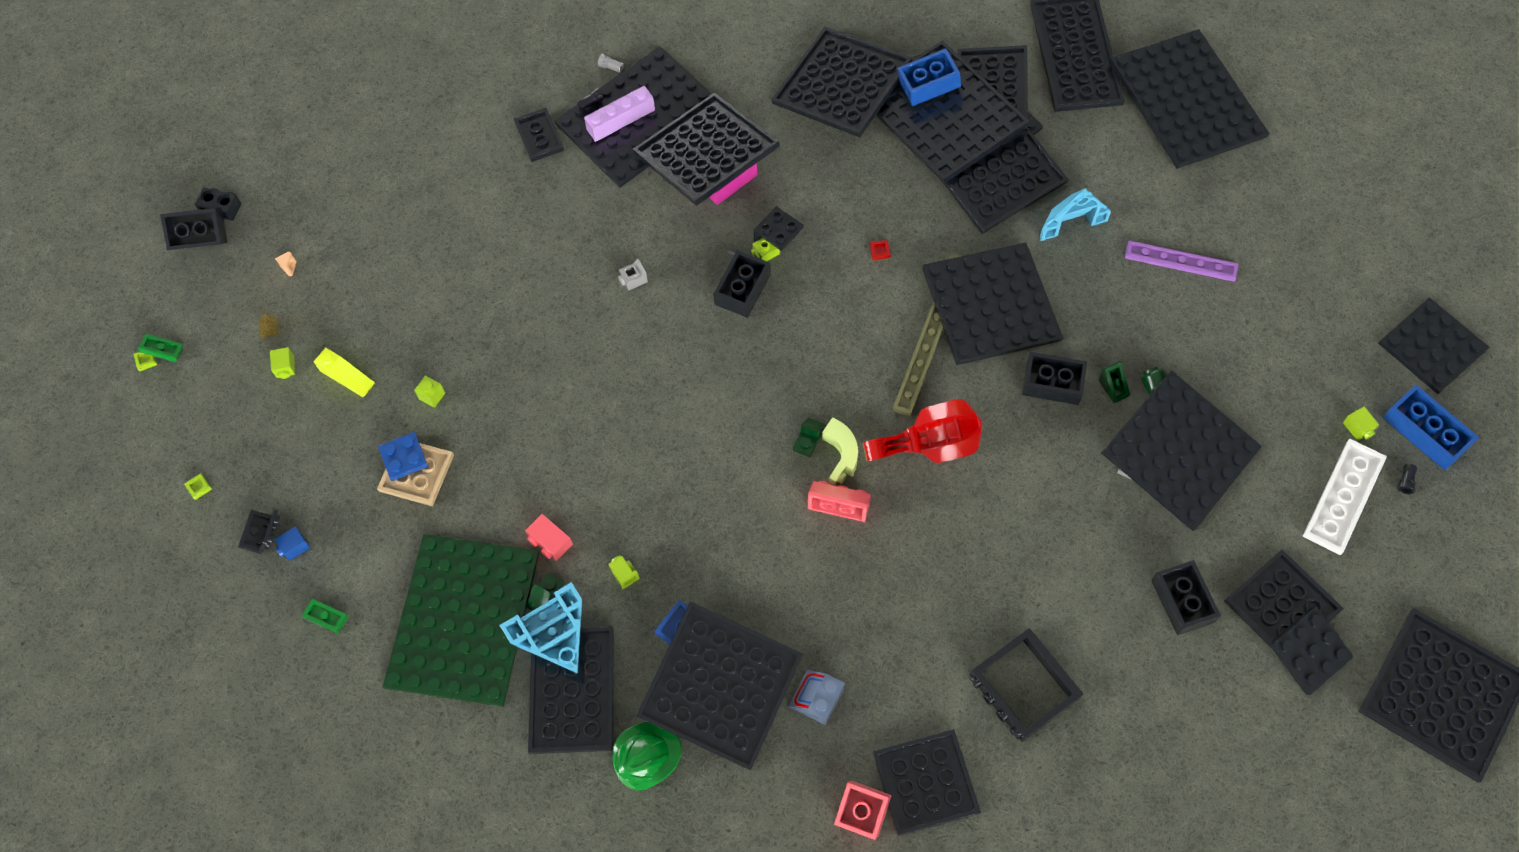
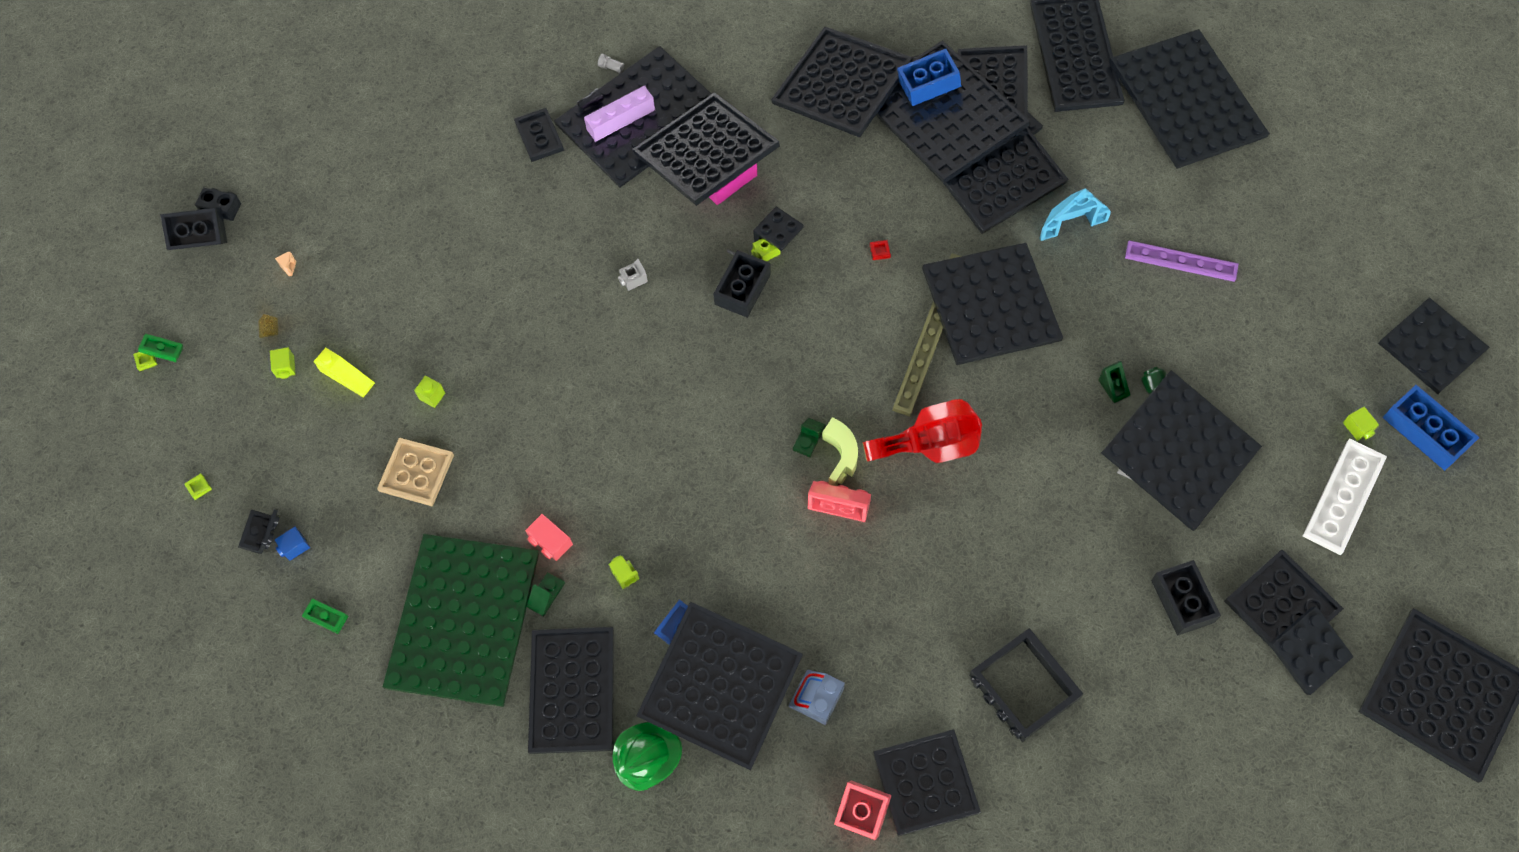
(403, 456): blue plate -> none
(550, 629): medium azure wedge -> none
(1054, 378): black brick -> none
(1407, 483): black pin -> none

